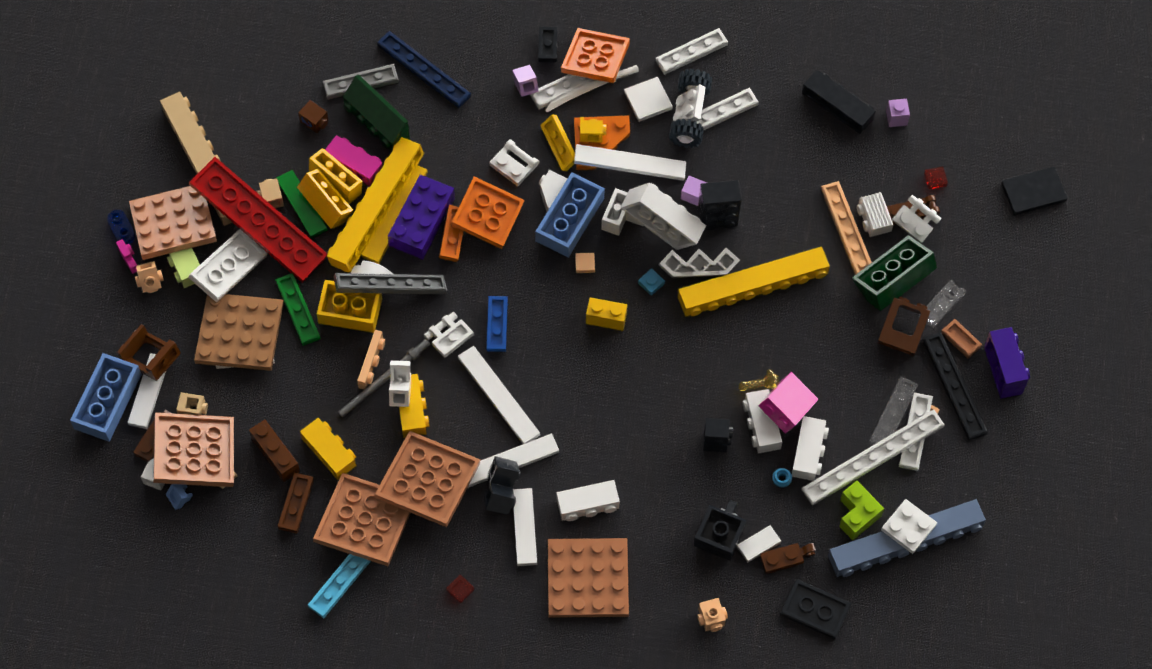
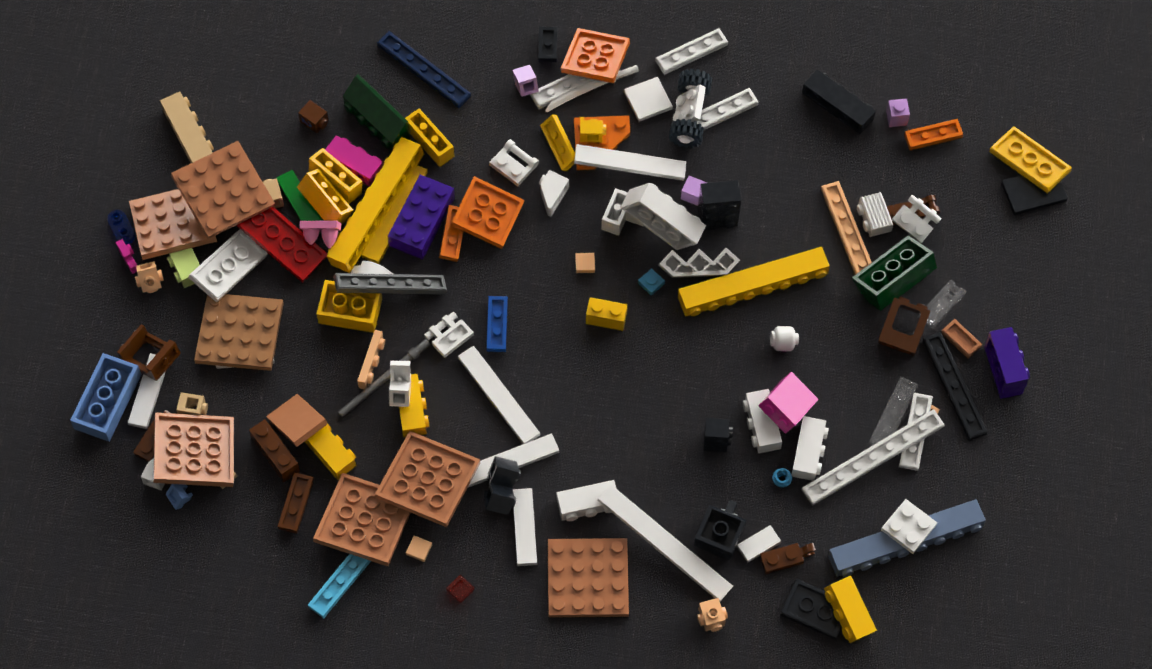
(223, 189): none -> nougat plate
(297, 309): green tile -> none
(297, 420): none -> nougat tile
(328, 229): none -> bright pink tile
(374, 77): light grey tile -> none
(419, 548): none -> light nougat tile
(430, 137): none -> yellow brick
(569, 214): medium blue brick -> none
(664, 542): none -> white tile
(770, 381): clear yellow piece -> none
(784, 338): none -> white head
(849, 609): none -> yellow brick
(863, 510): lime brick -> none
(933, 134): none -> orange plate
(936, 177): clear red plate -> none
(1030, 159): none -> yellow tile

